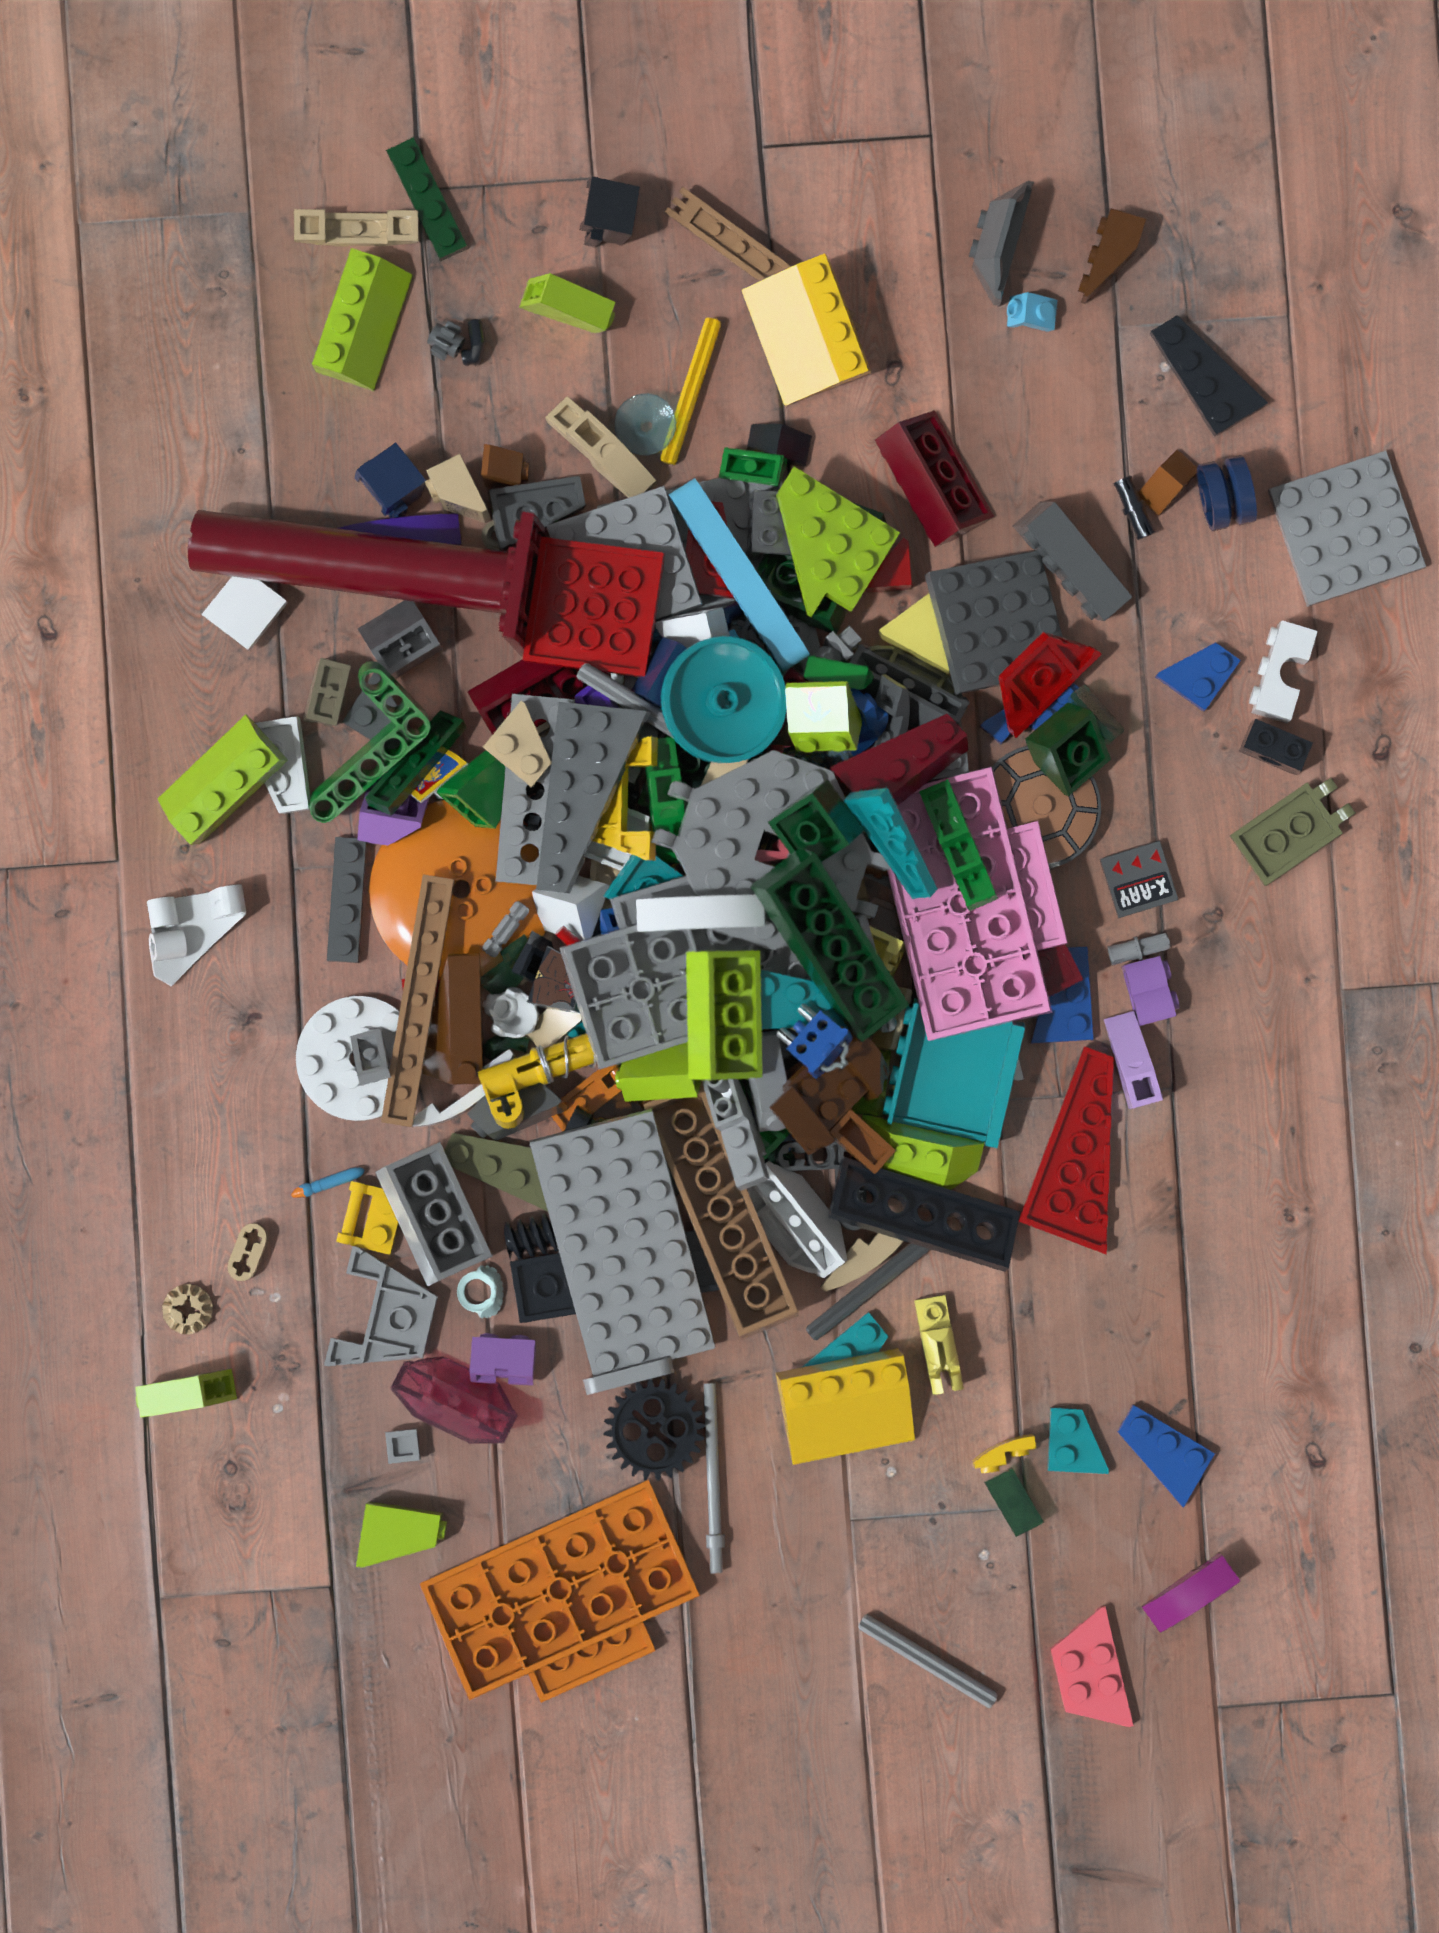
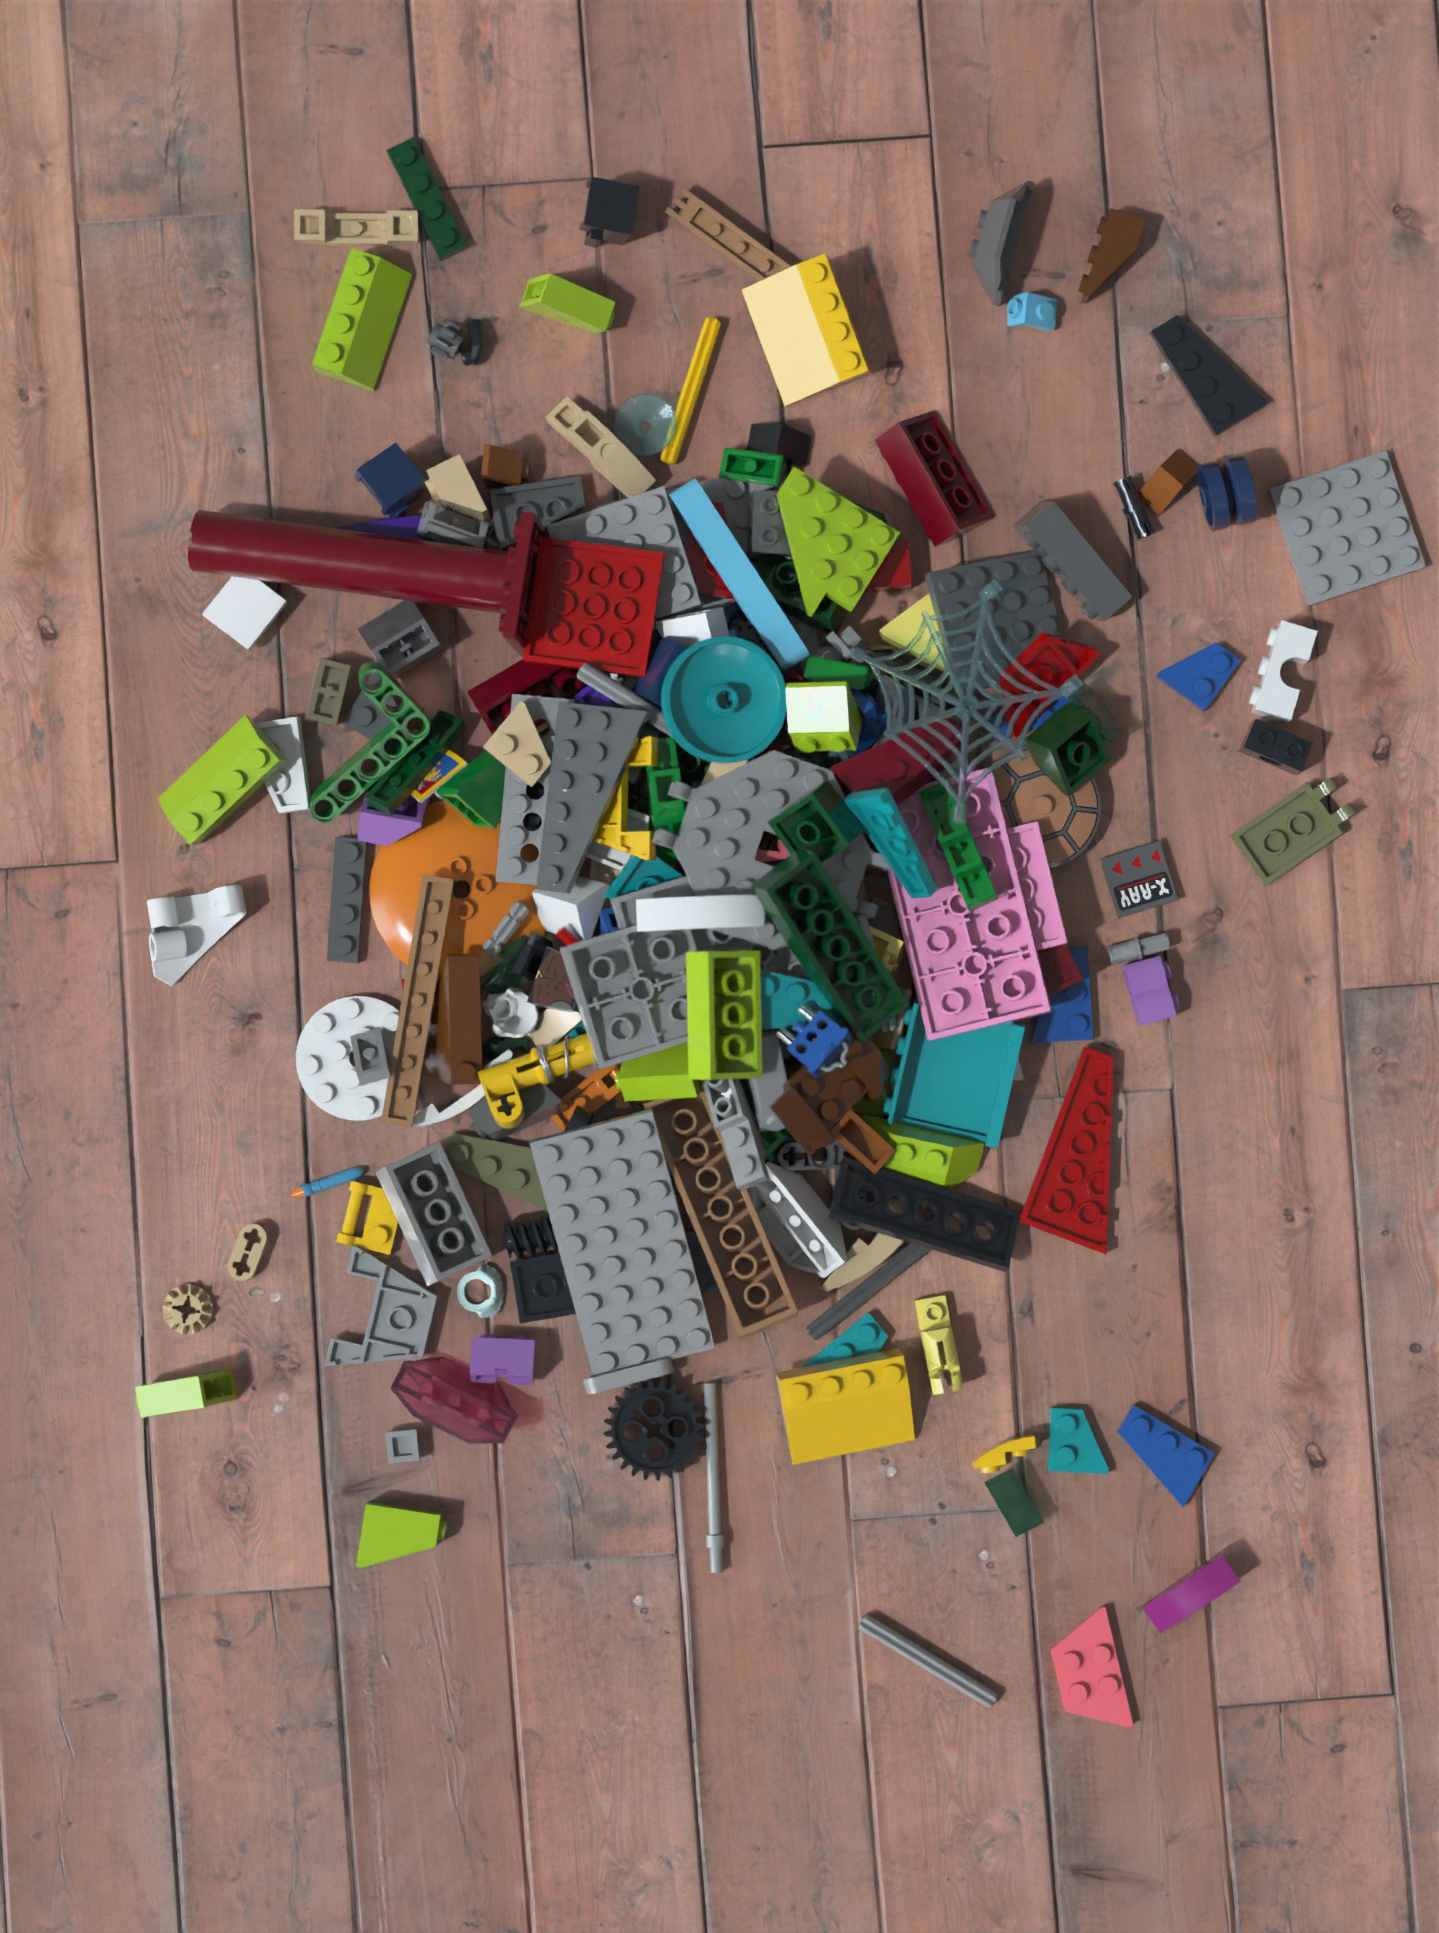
(451, 527): none -> light grey hinge
(563, 1597): orange slope -> none
(987, 595): none -> clear light blue animal
(1132, 1060): lavender slope -> none

